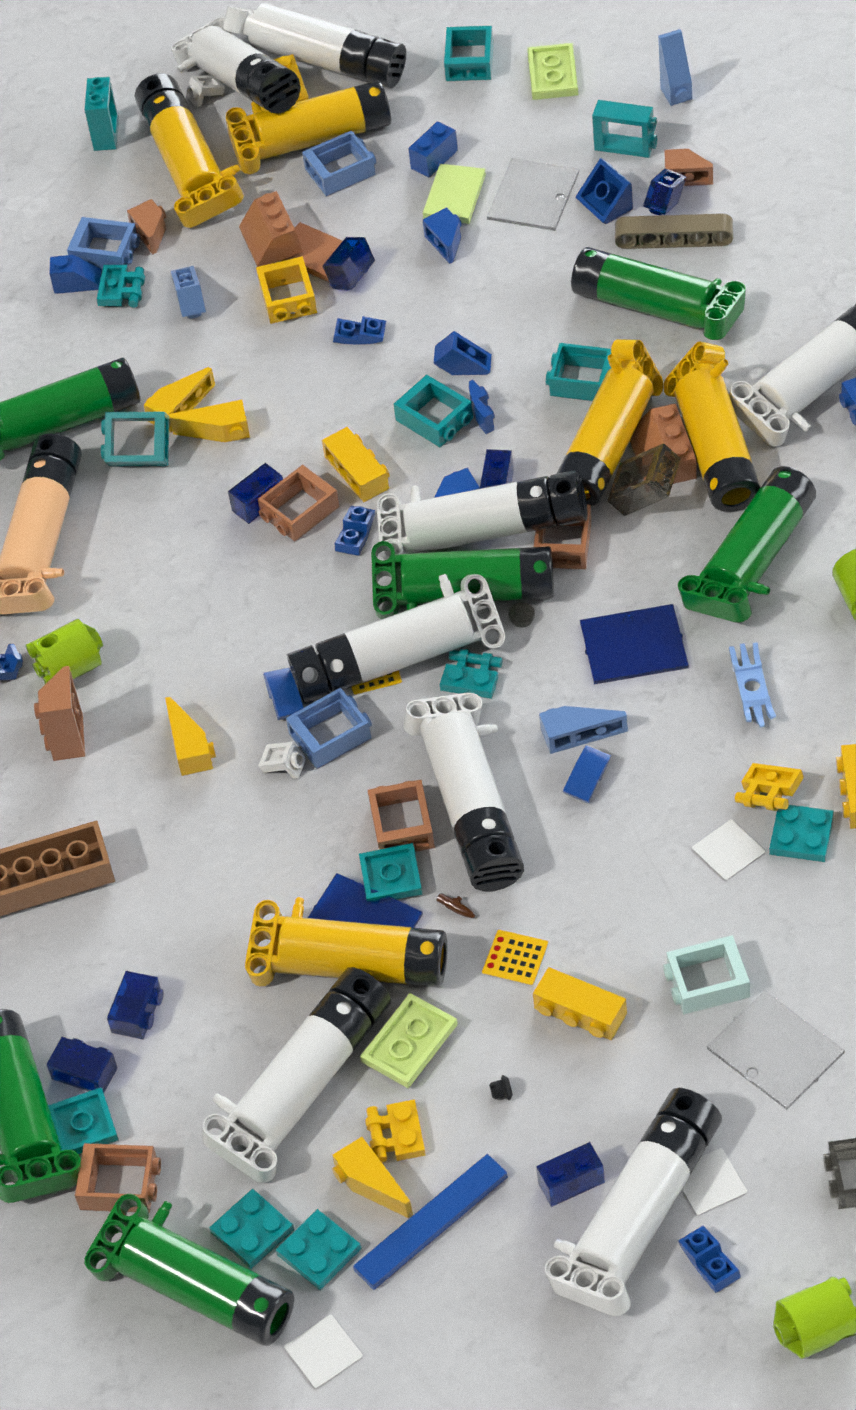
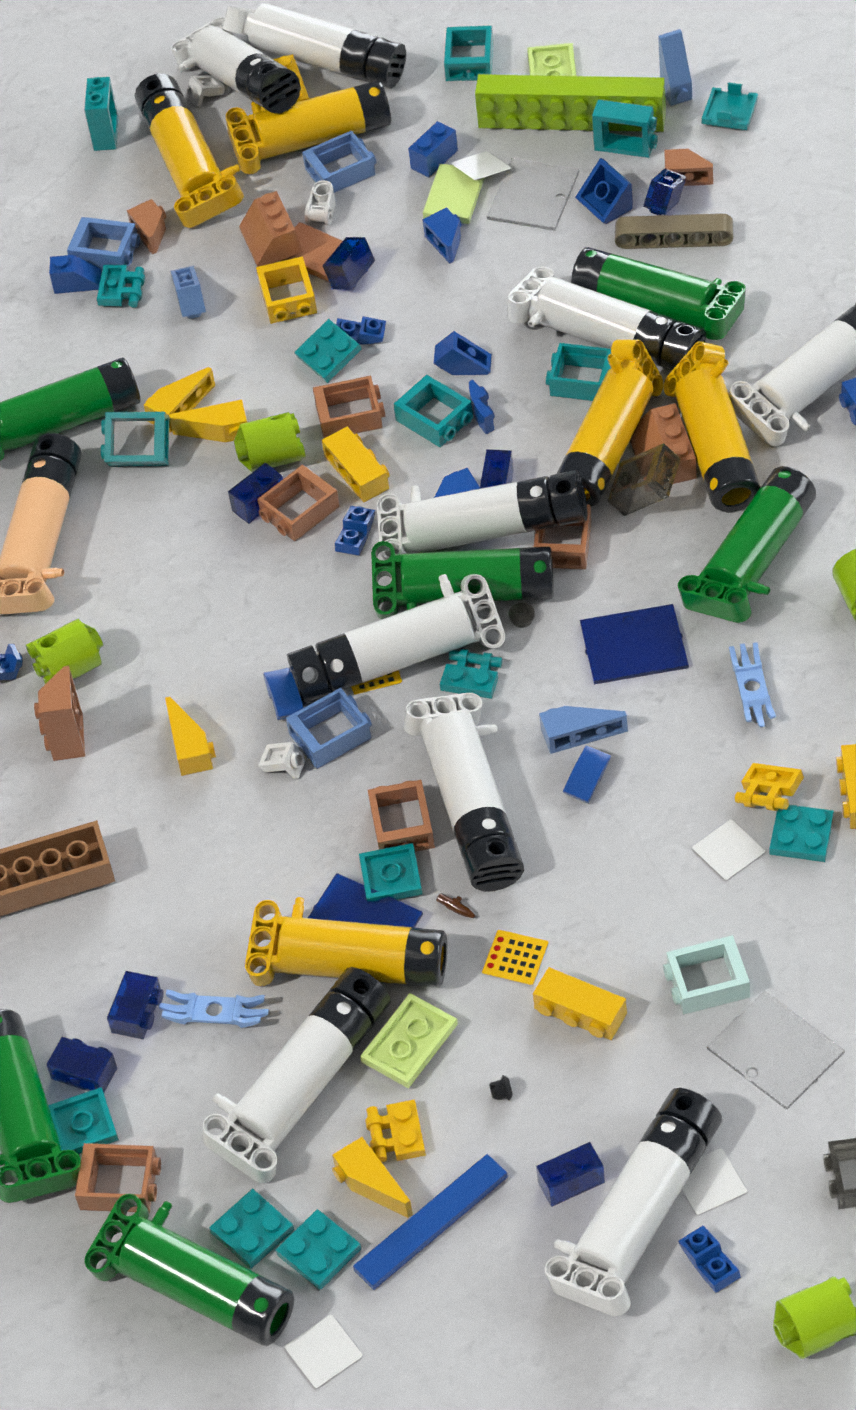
(195, 1009): none -> light blue piece
(269, 441): none -> lime cylinder
(320, 203): none -> white piece
(328, 350): none -> teal plate
(346, 392): none -> nougat window
(480, 165): none -> white sticker
(562, 101): none -> lime brick
(599, 317): none -> white piece
(729, 108): none -> teal piece

